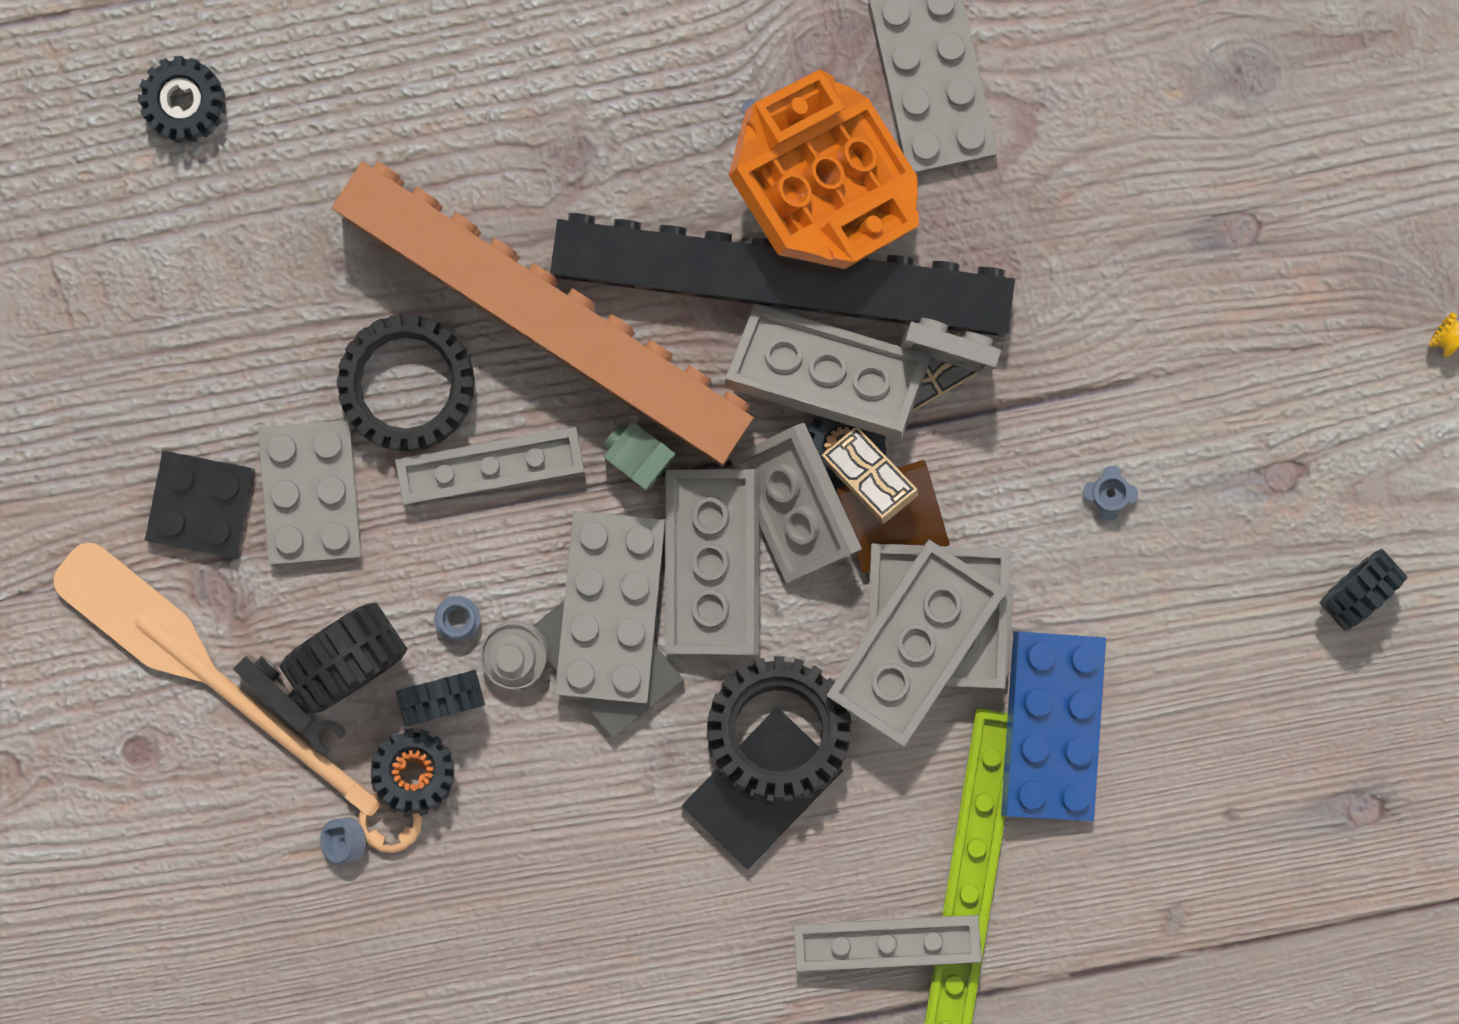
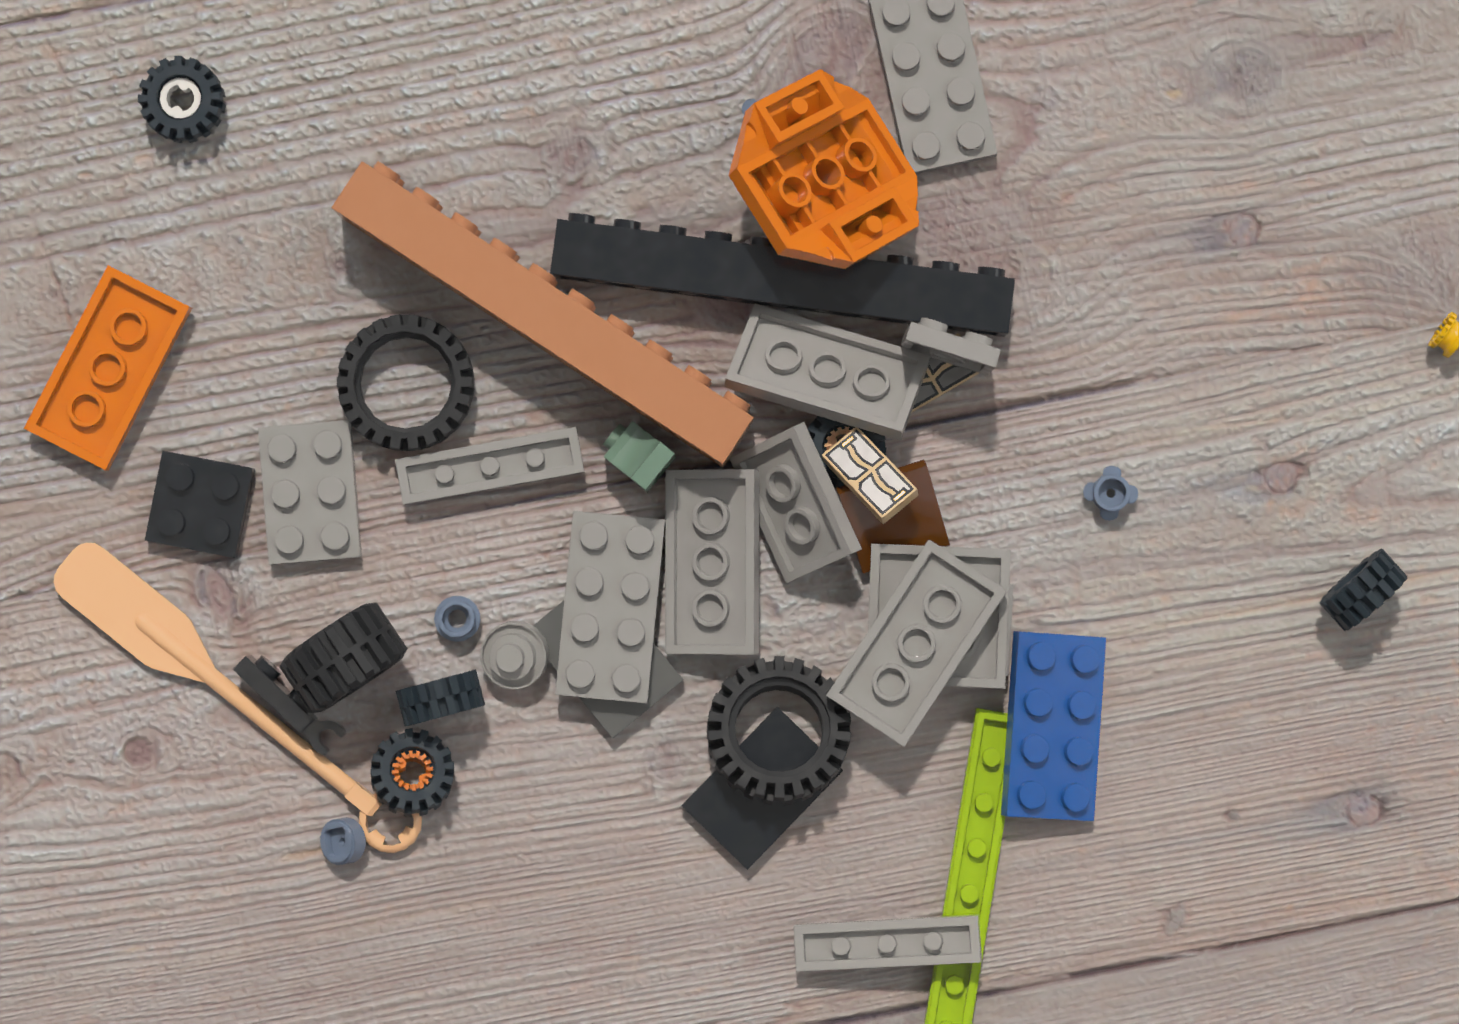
(108, 368): none -> orange plate

